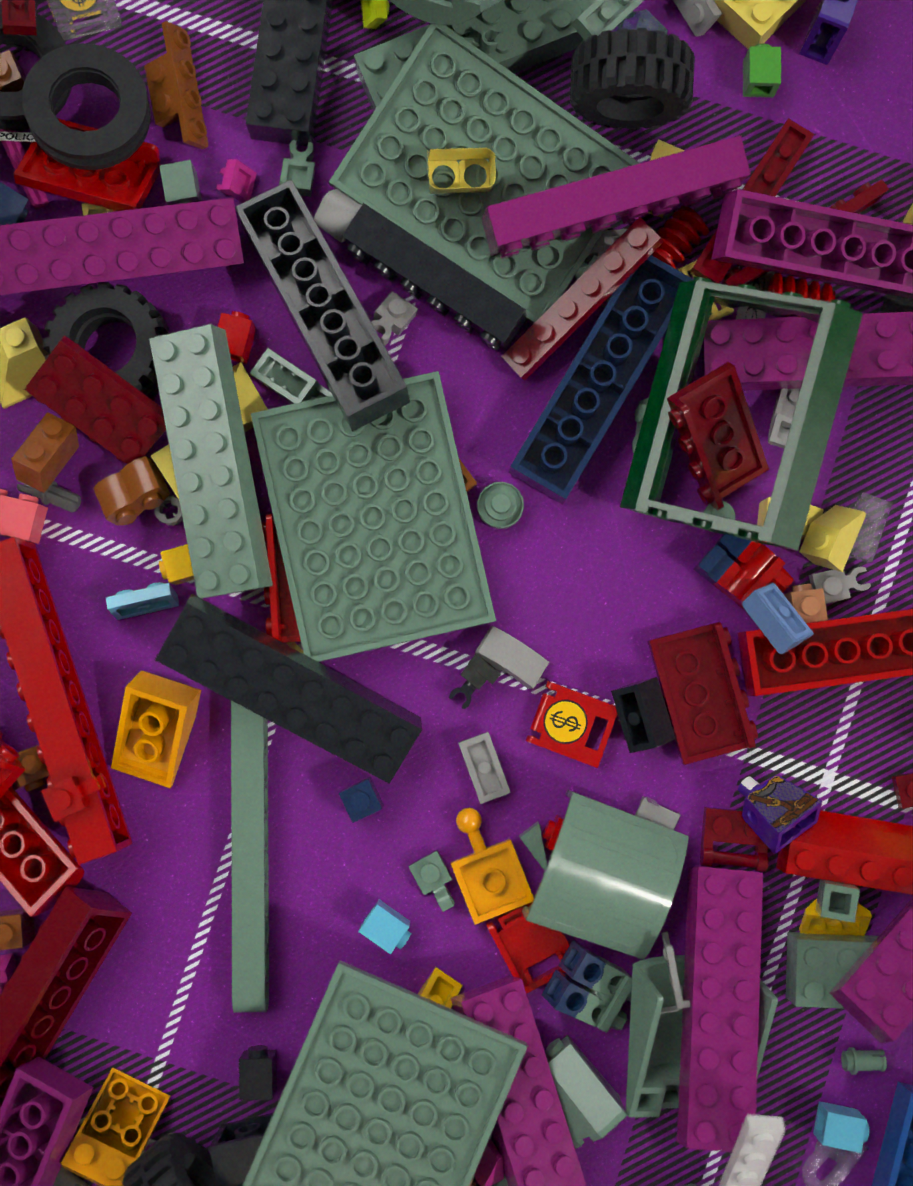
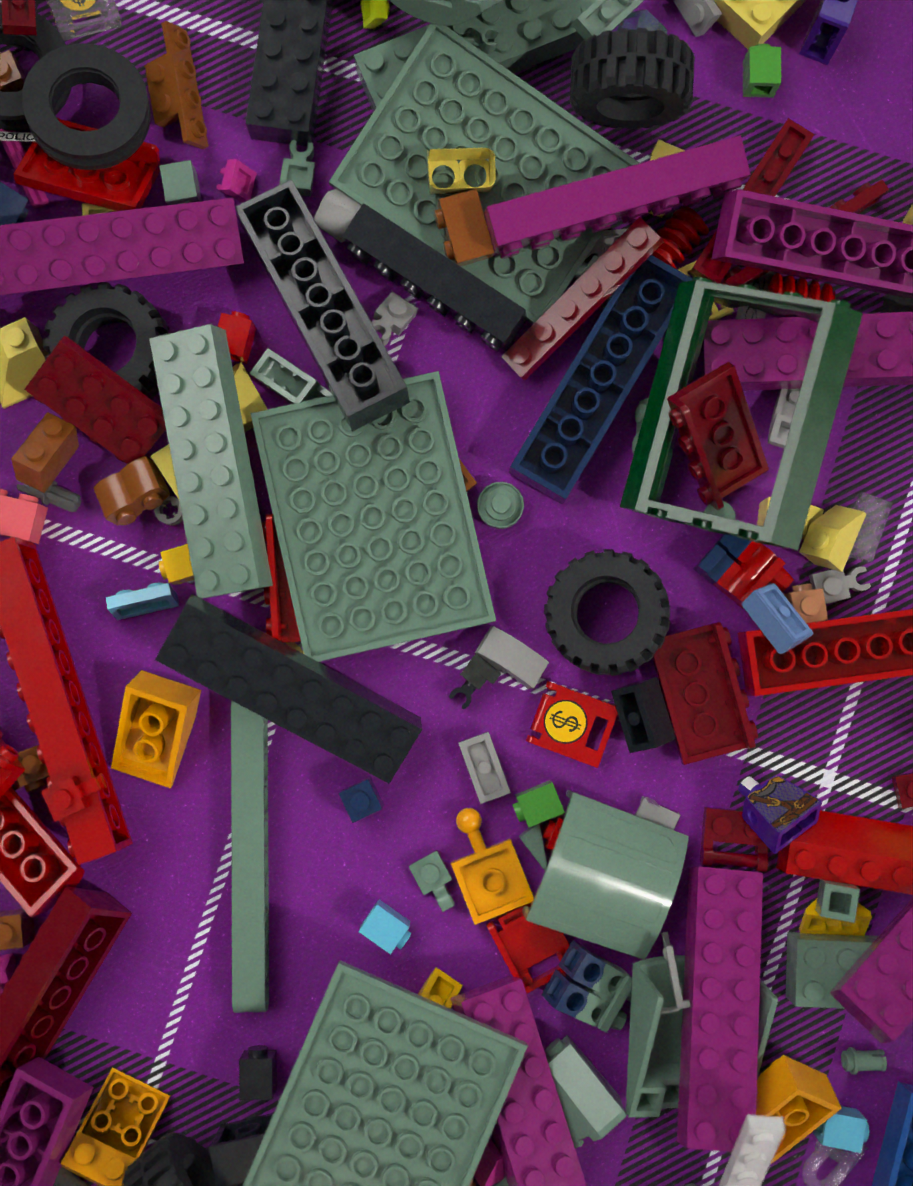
(464, 228): none -> dark orange brick
(538, 804): none -> bright green brick
(587, 573): none -> black tyre
(797, 1095): none -> light orange slope

